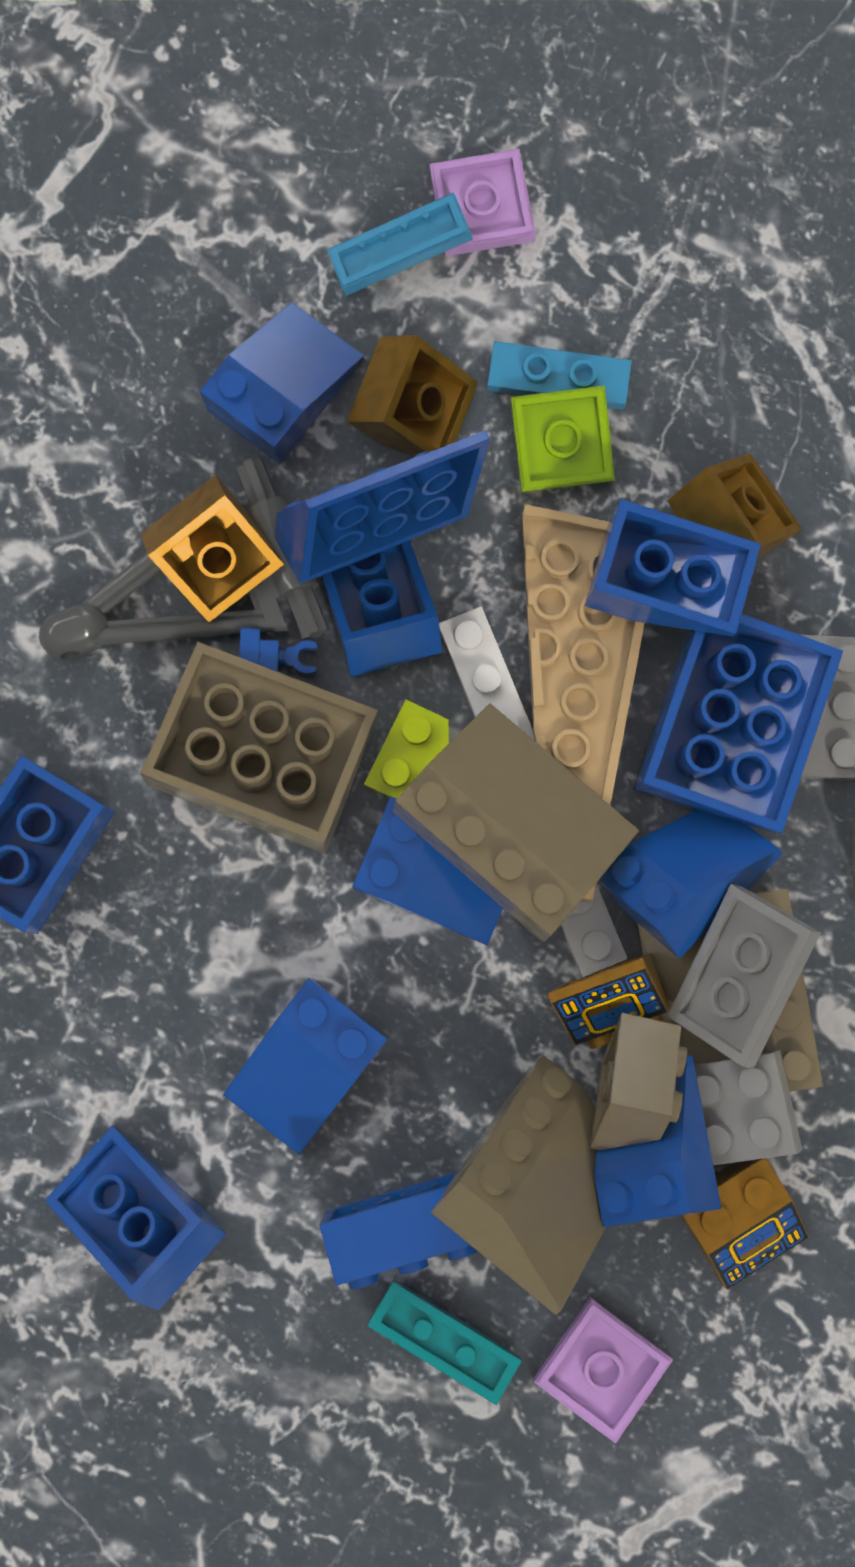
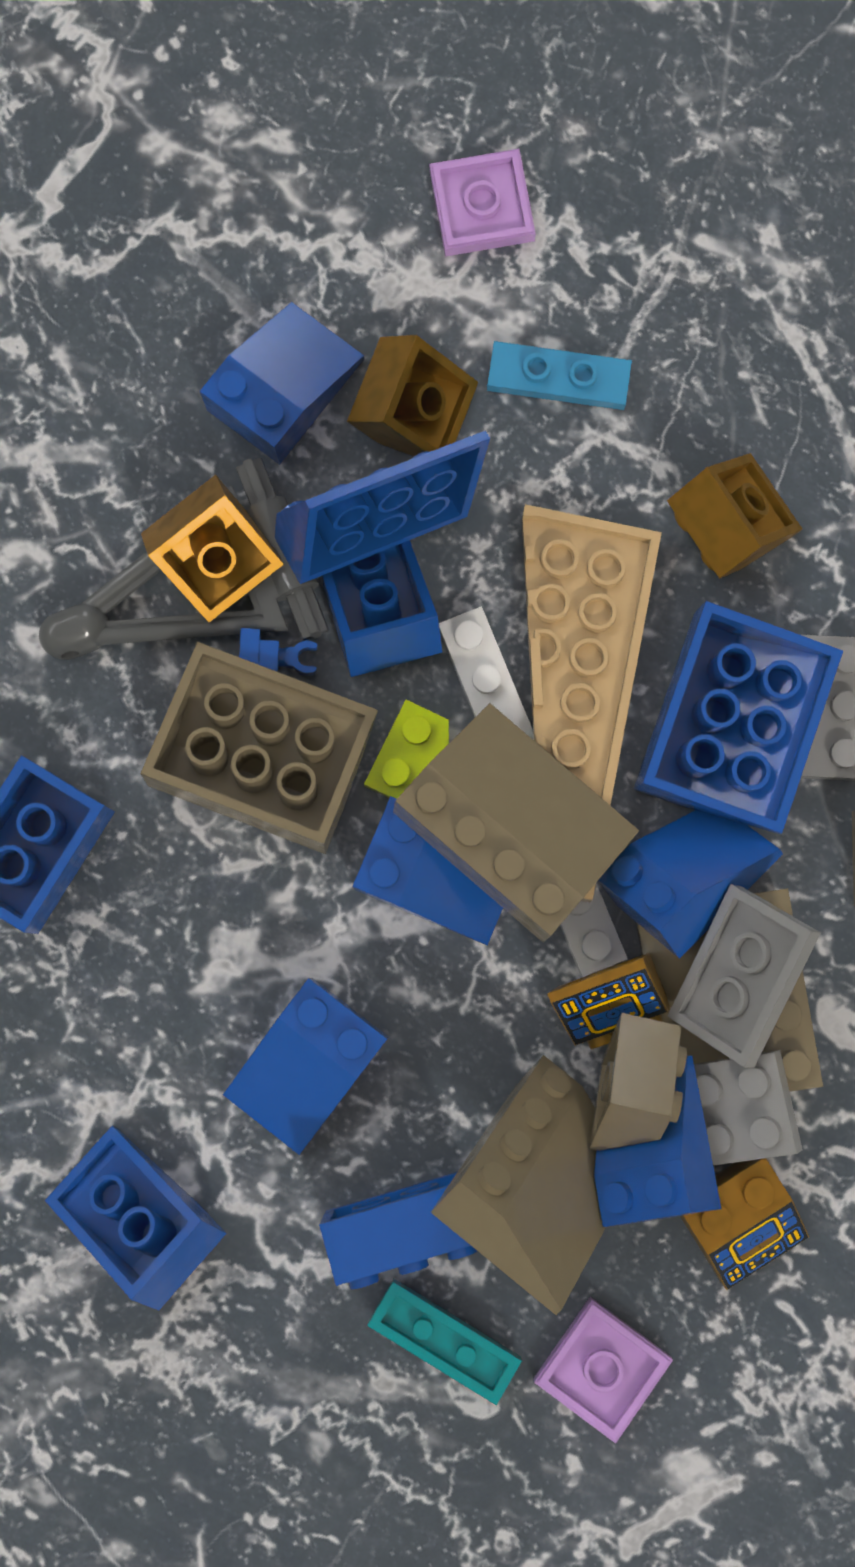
(399, 244): dark azure plate -> none
(562, 439): lime tile -> none
(671, 572): blue slope -> none

